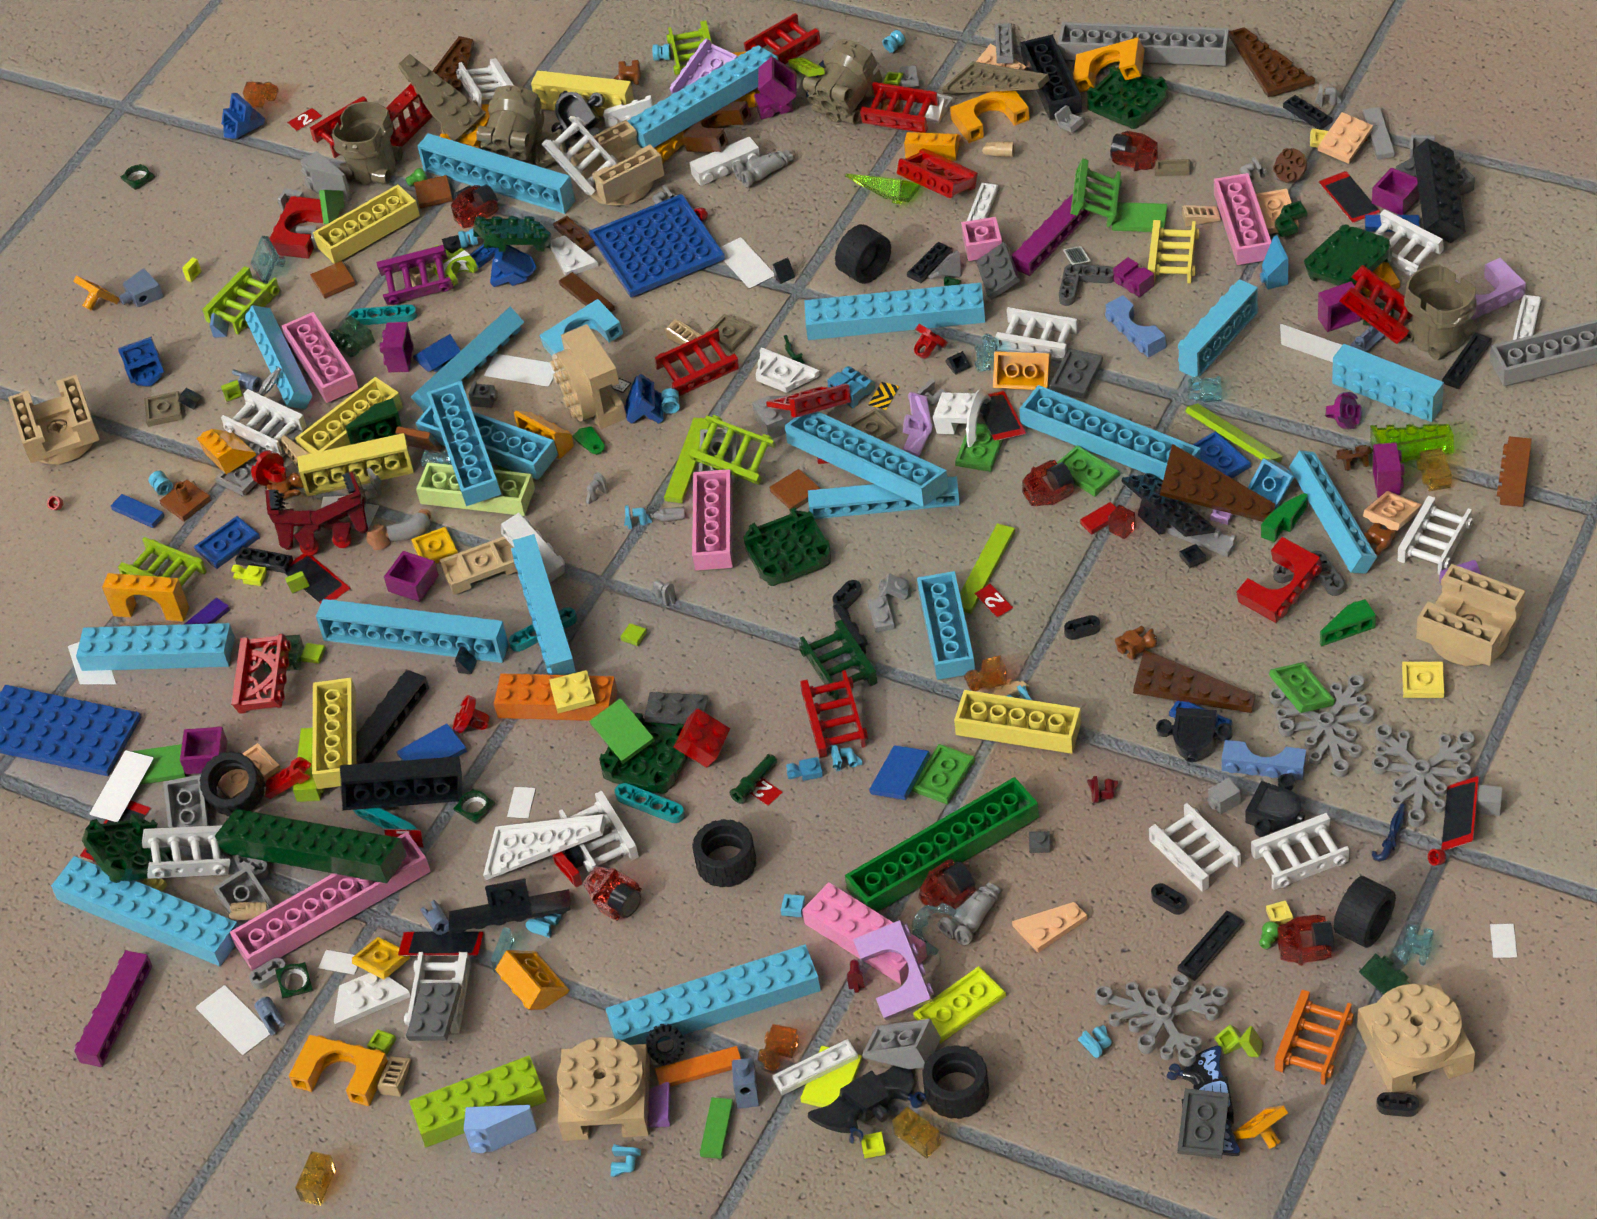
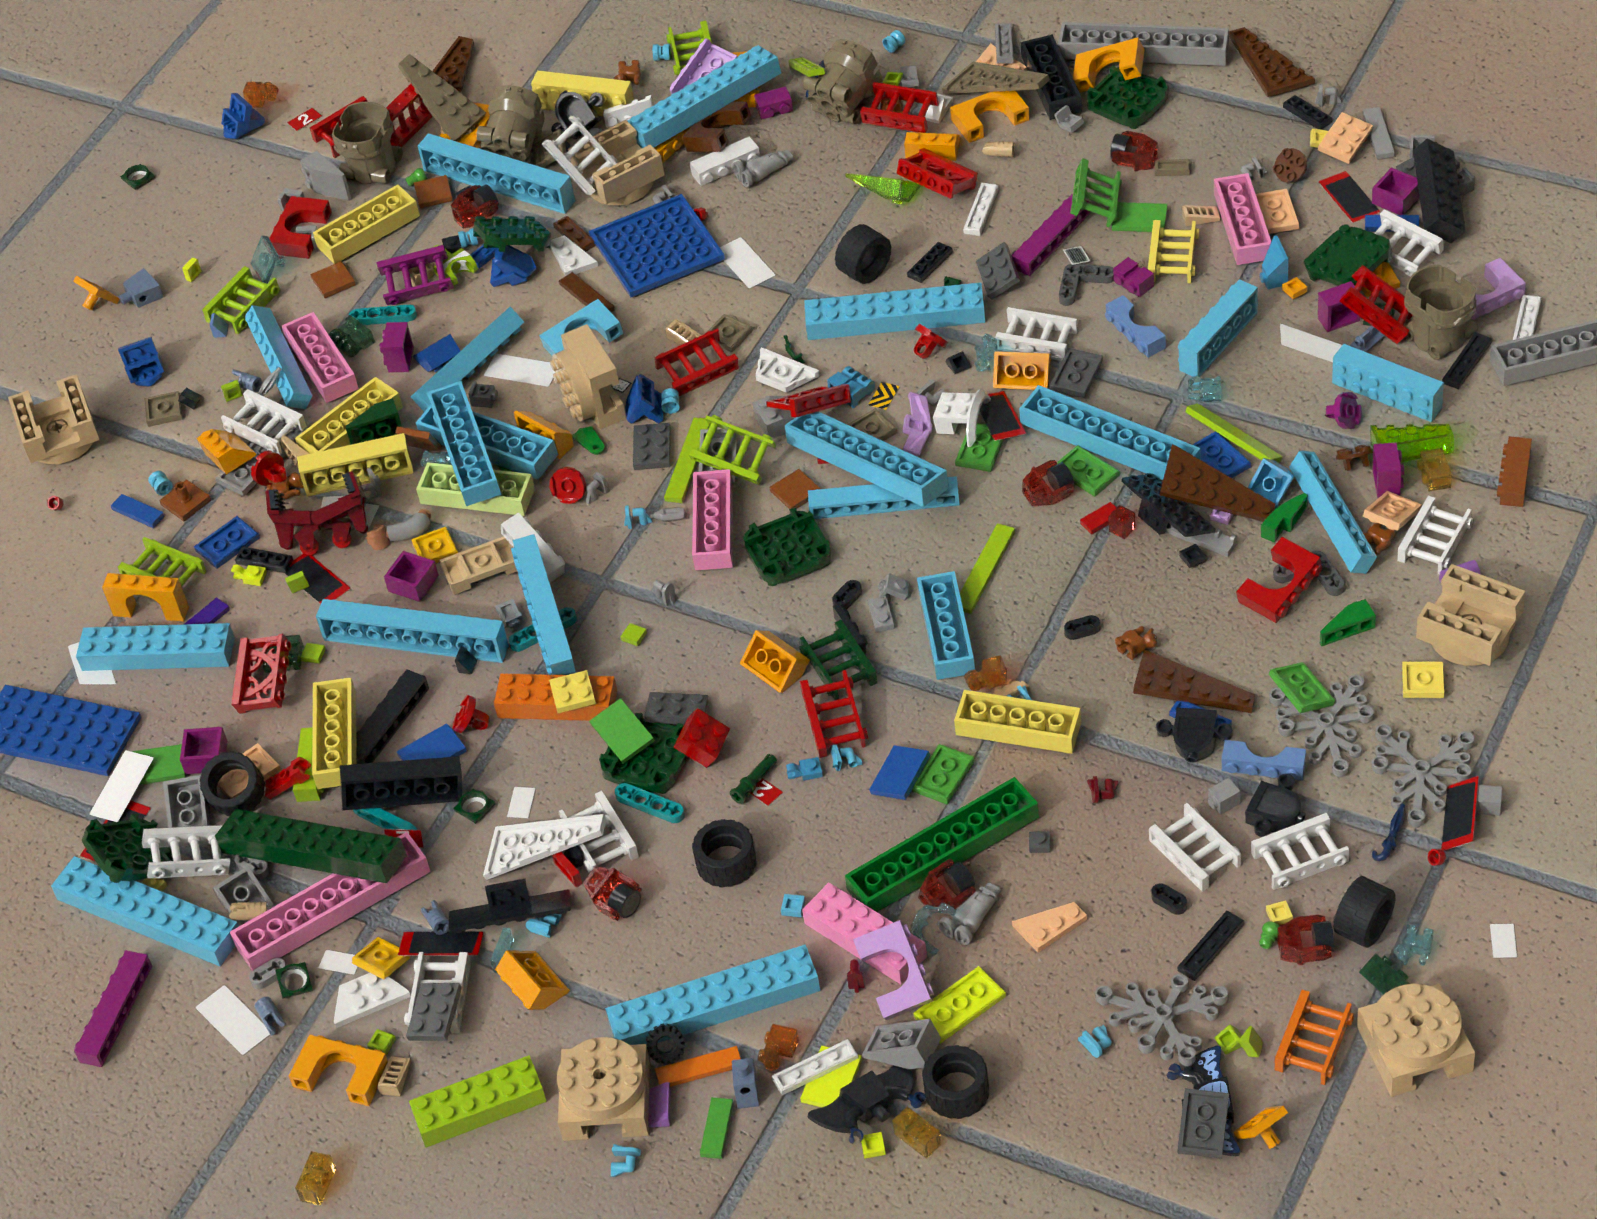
(331, 204): bright green tile -> none
(496, 75): white fence -> none
(497, 1126): light blue slope -> none
(509, 613): none -> light grey bracket
(568, 485): none -> red tile
(651, 446): none -> dark grey plate
(774, 660): none -> light orange slope
(777, 81): magenta piece -> none
(783, 271): black slope -> none
(794, 48): red fence -> none
(948, 267): light grey slope -> none
(980, 237): bright pink brick -> none
(993, 600): red sticker -> none
(1285, 222): dark green tile -> none
(1294, 288): none -> light orange plate
(1397, 1104): black beam -> none

